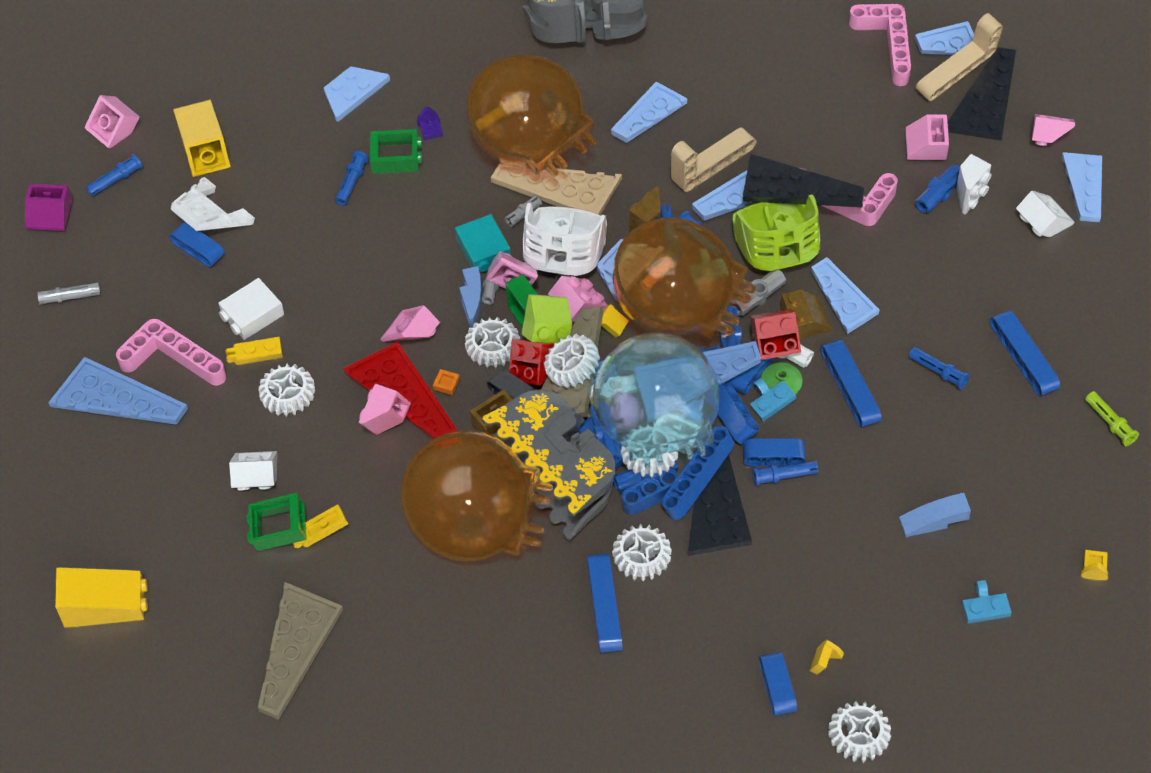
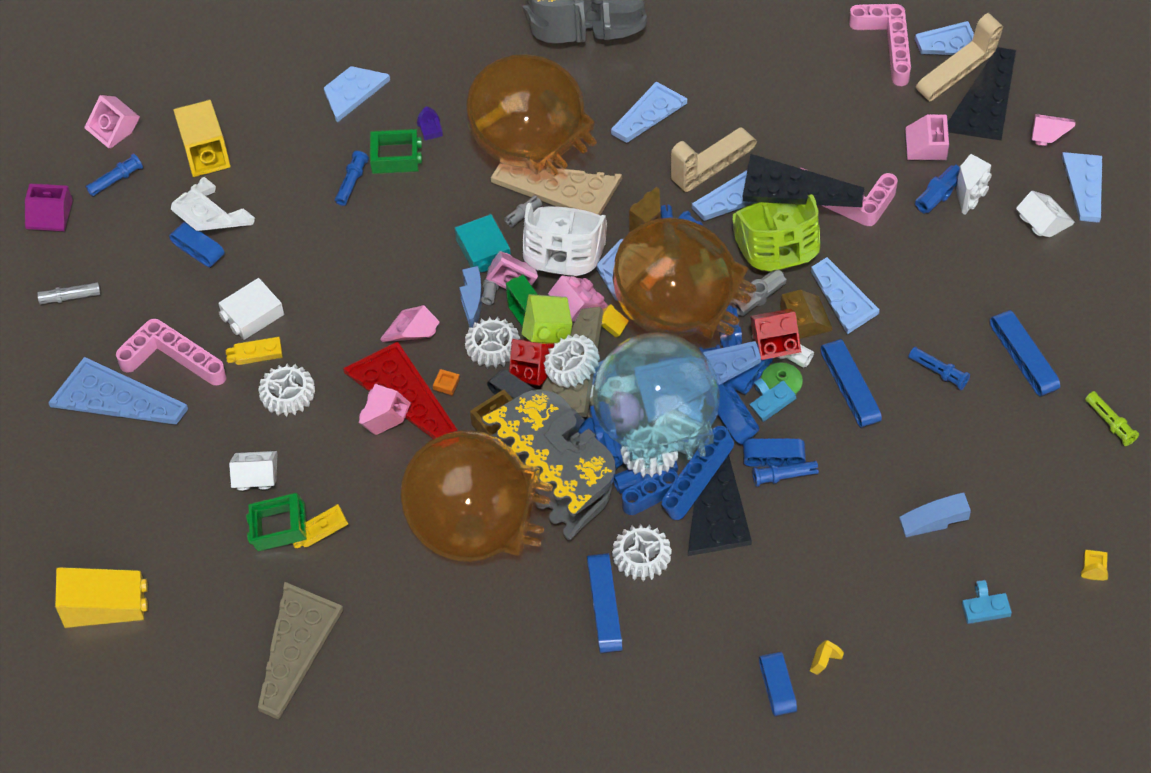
(860, 719): white gear -> none

